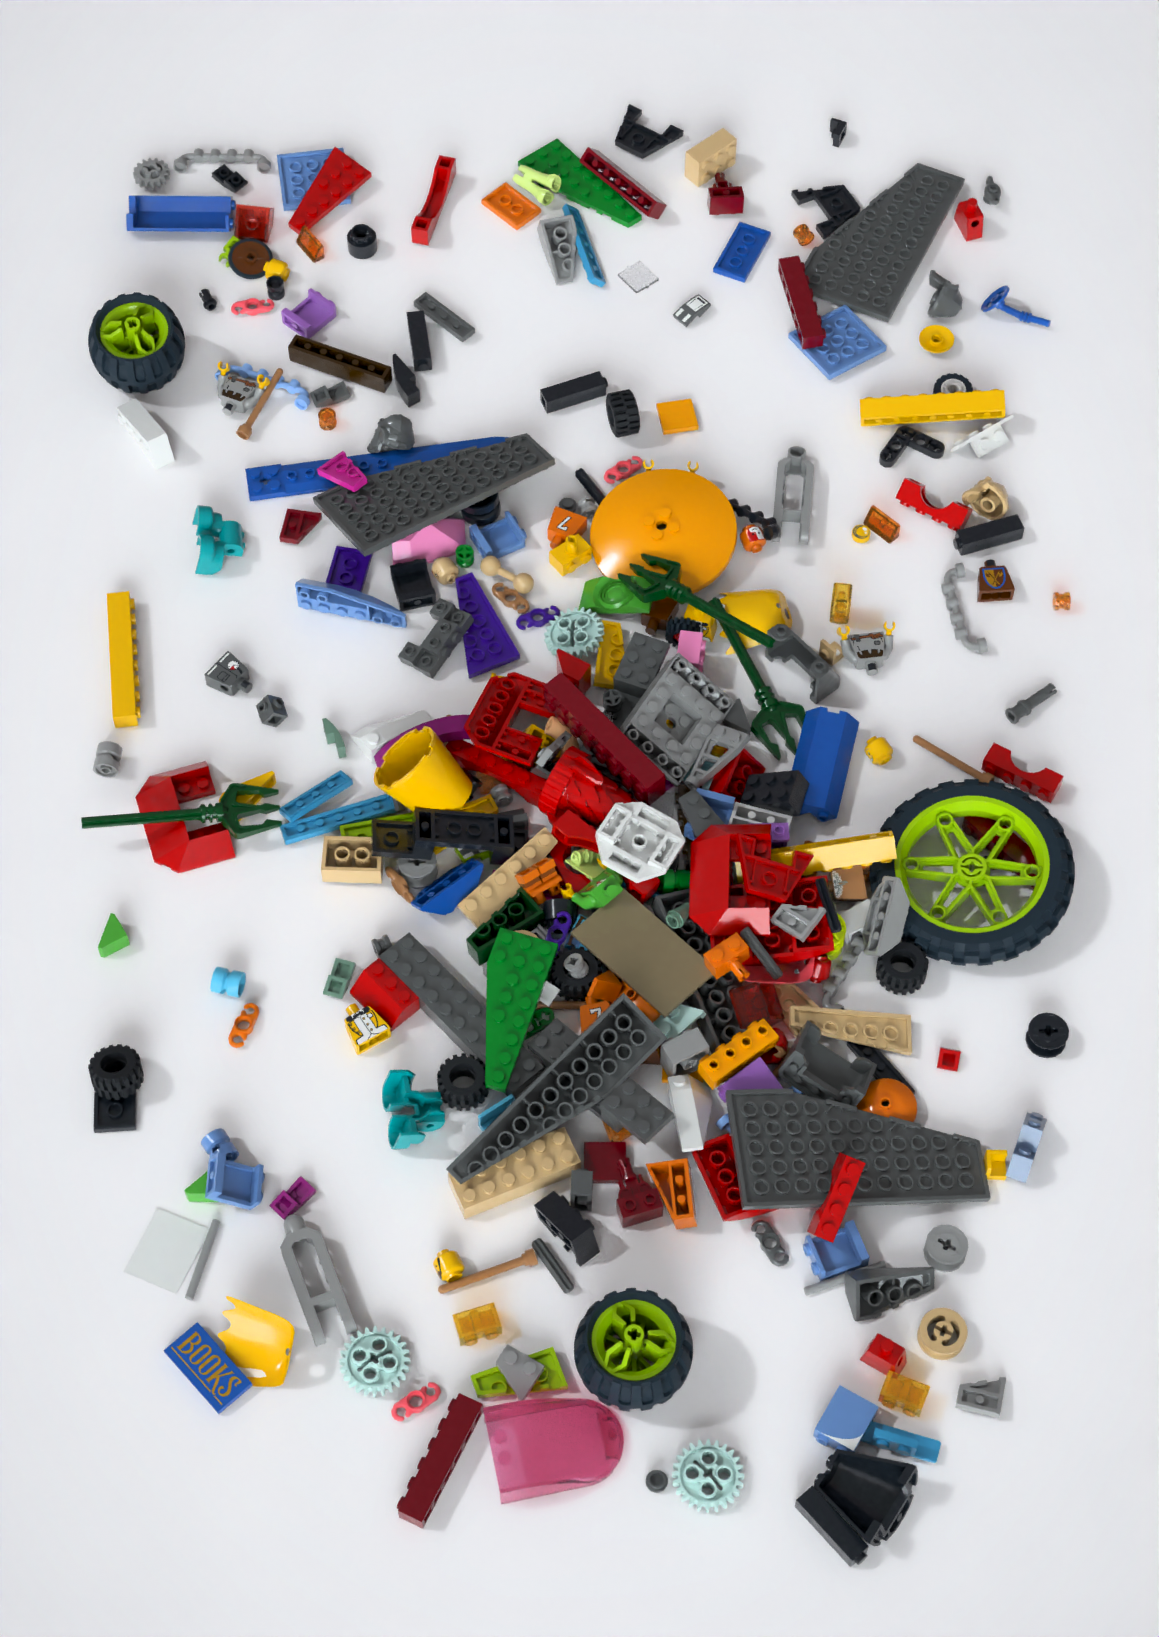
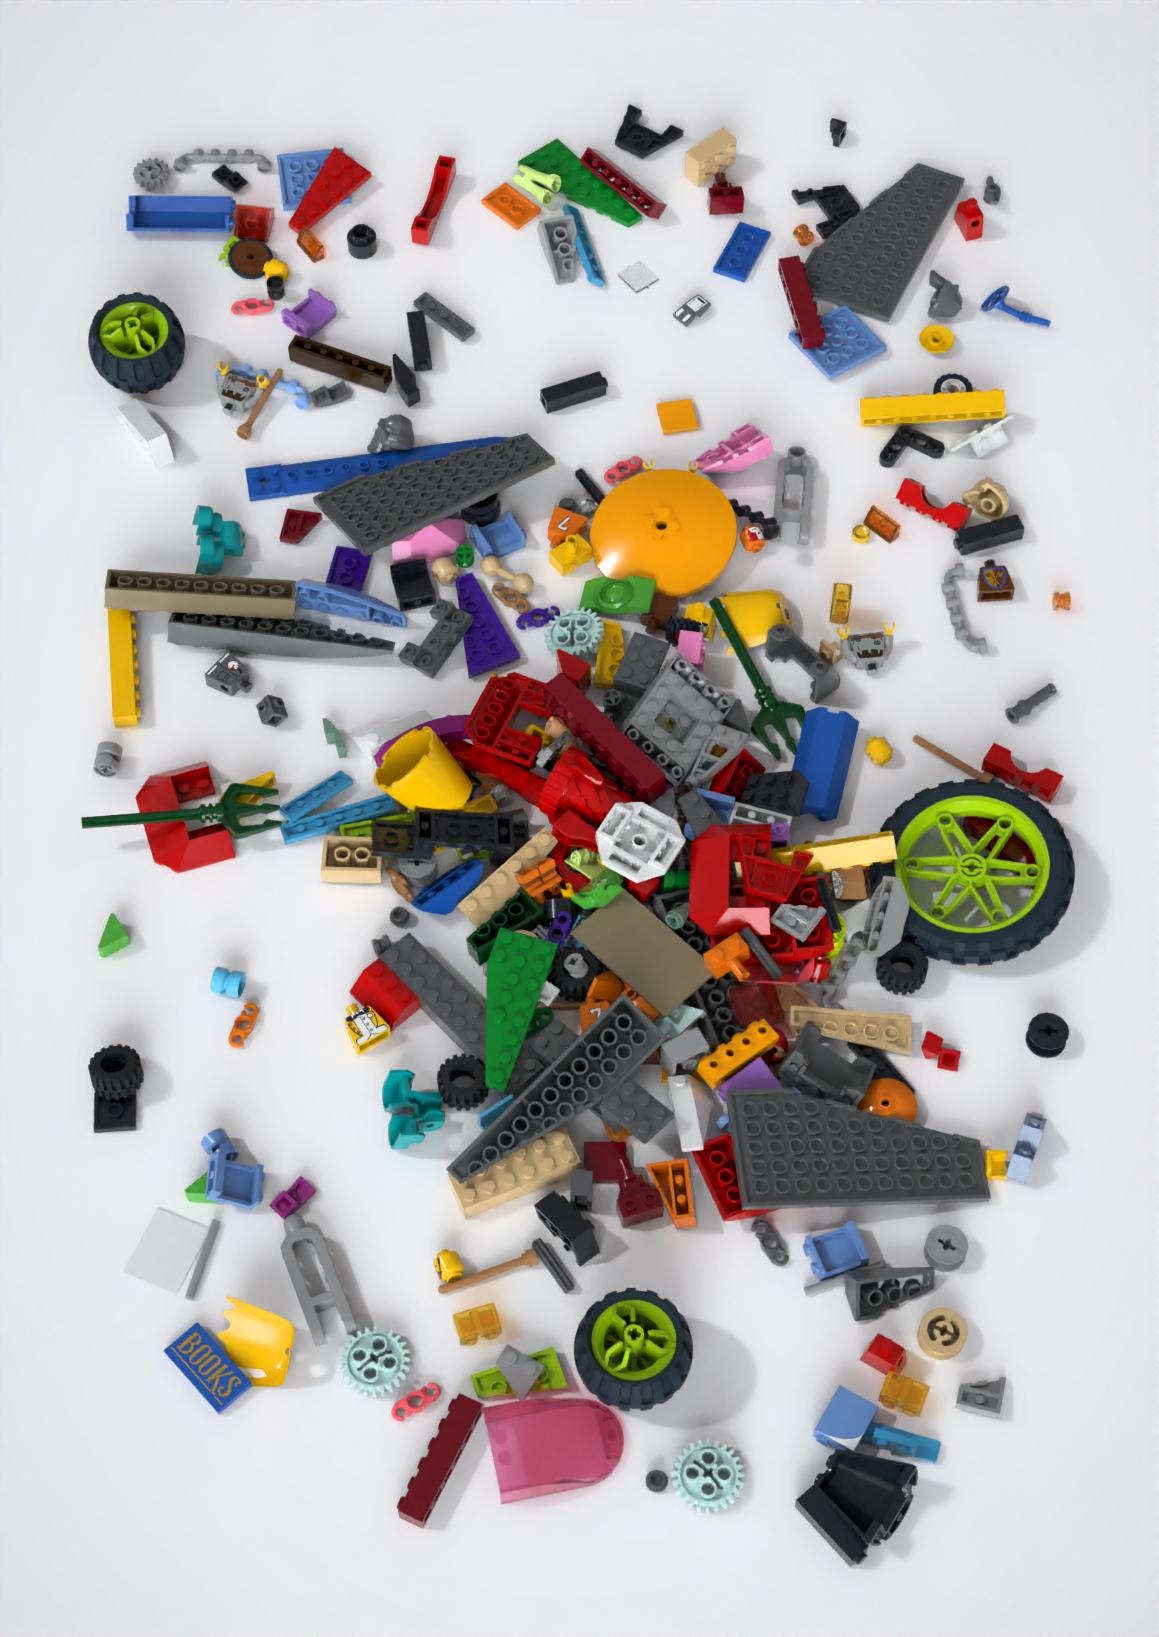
(200, 594): none -> dark tan brick
(208, 302): black pin -> none
(272, 637): none -> dark grey wedge
(327, 419): clear orange wheel -> none
(340, 978): sand green slope -> none
(343, 472): dark pink wing -> none
(399, 916): none -> dark grey plate
(623, 413): black tyre -> none
(669, 586): dark green piece -> none
(737, 452): none -> bright pink wedge
(831, 1213): red arch -> none
(931, 1045): none -> red slope

